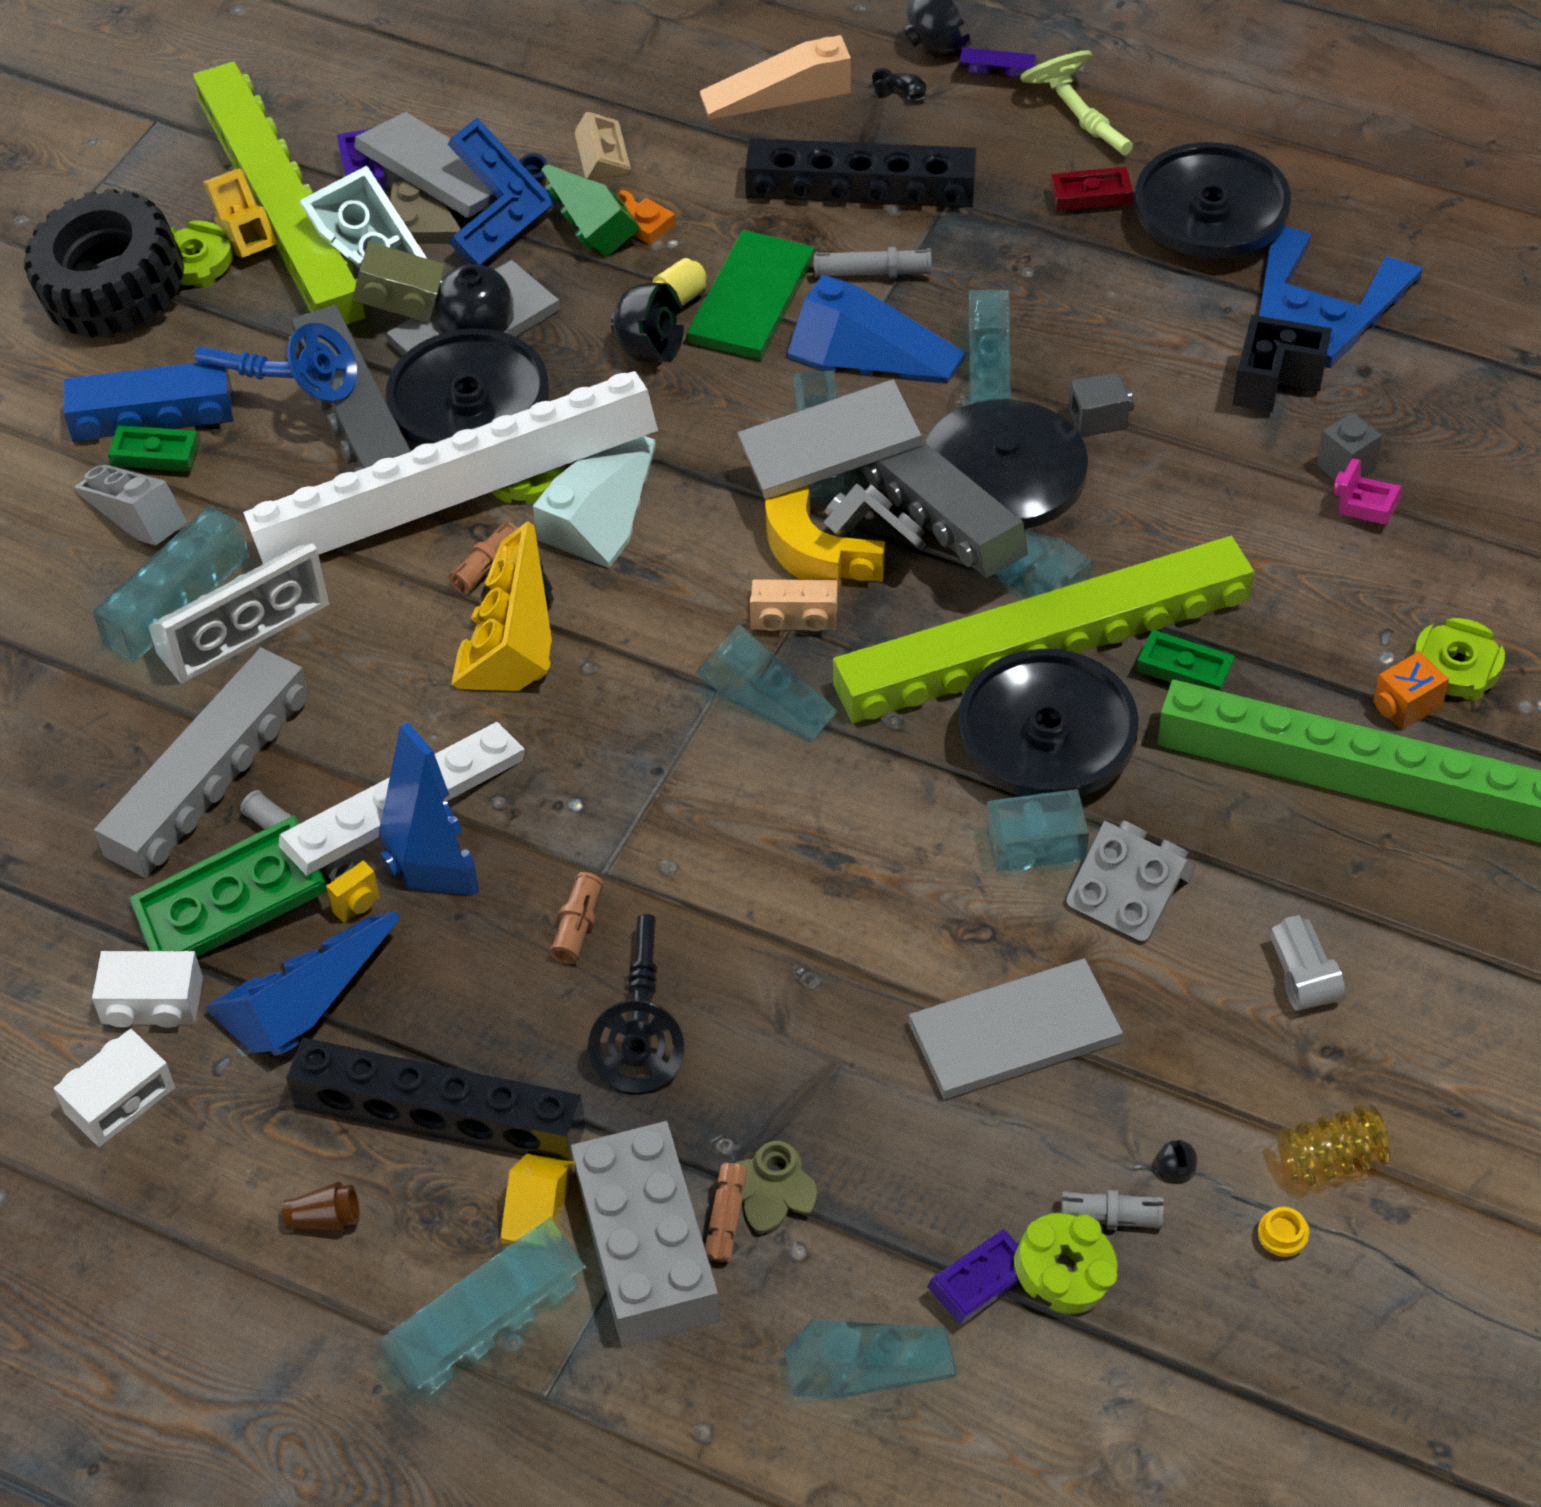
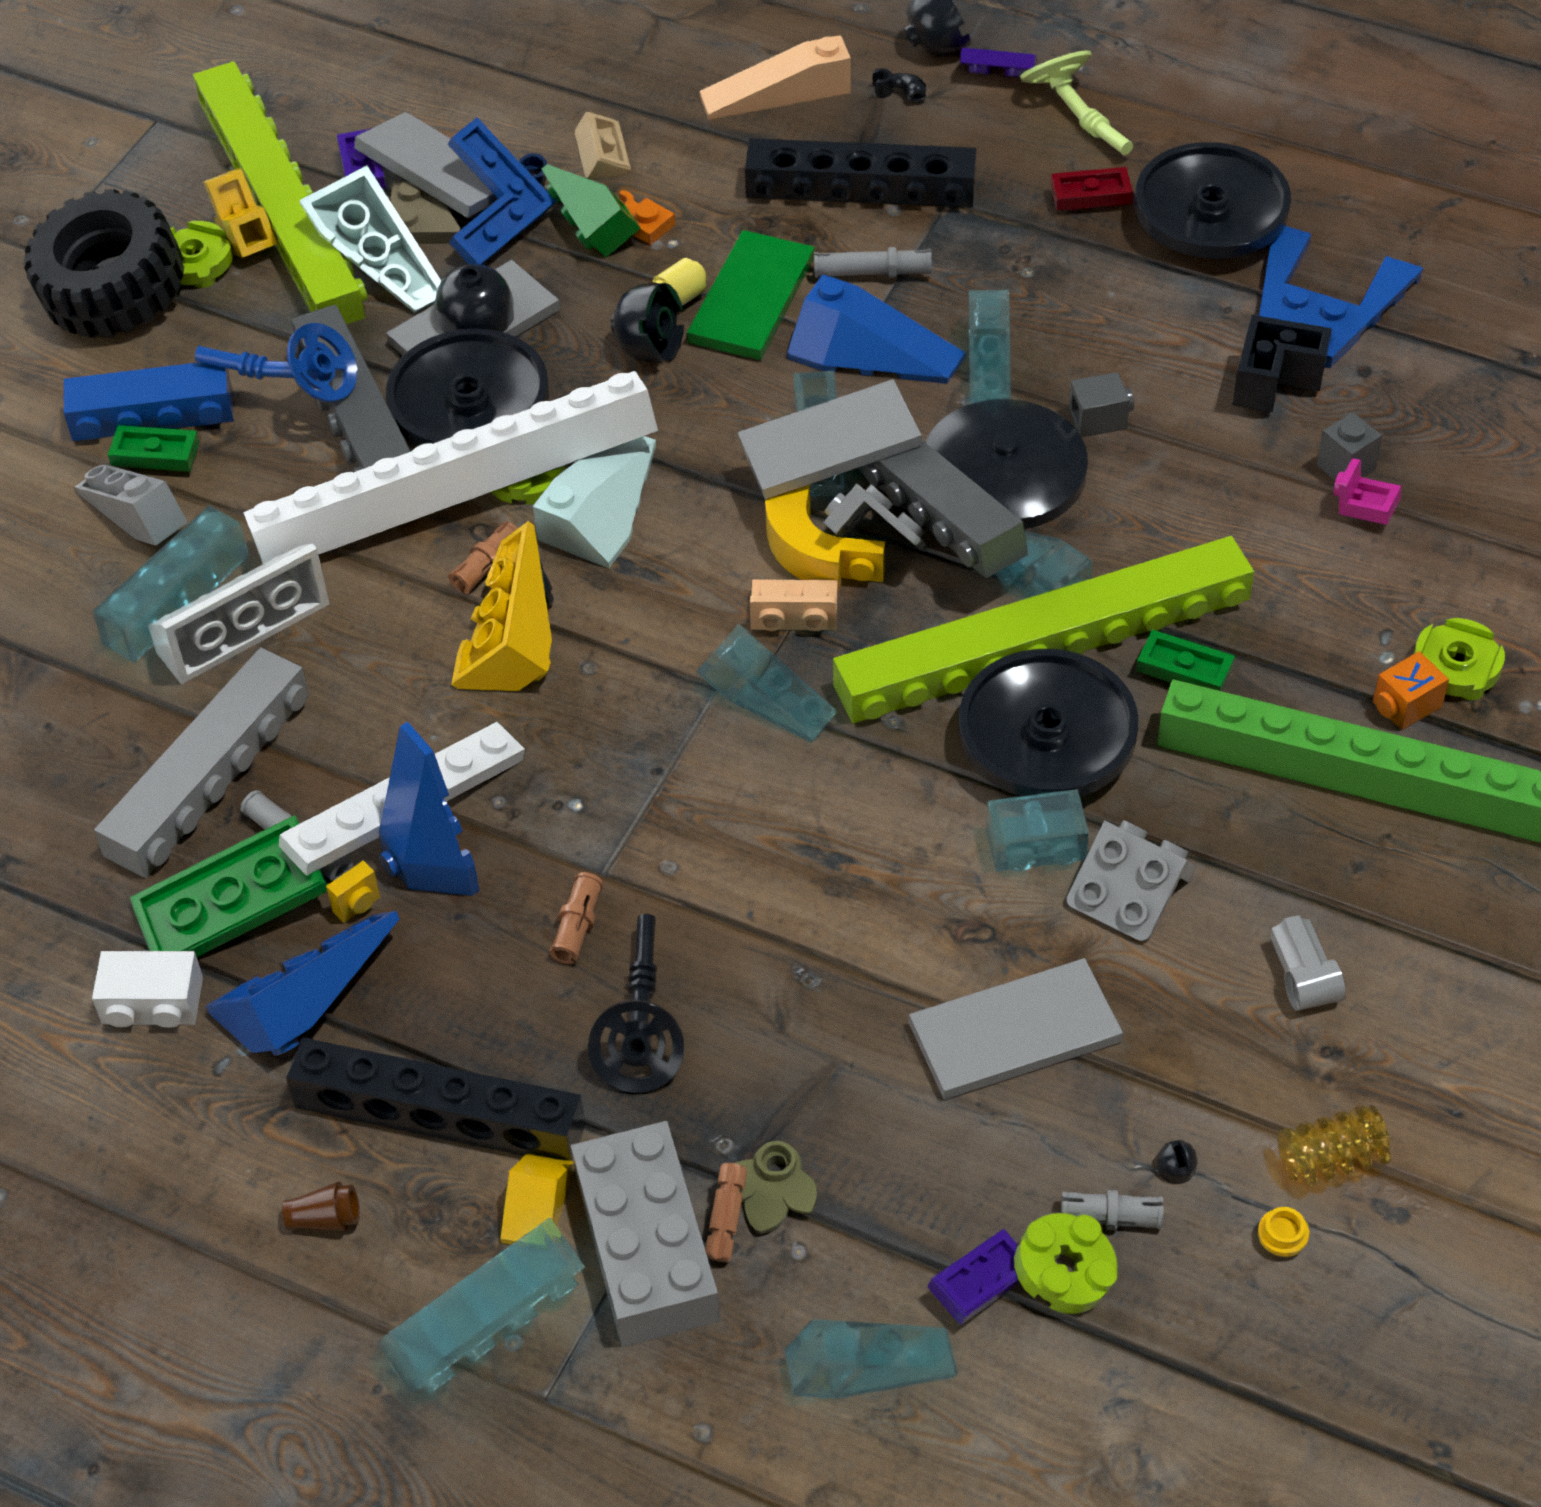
(114, 1087): white brick -> none
(398, 281): olive brick -> none

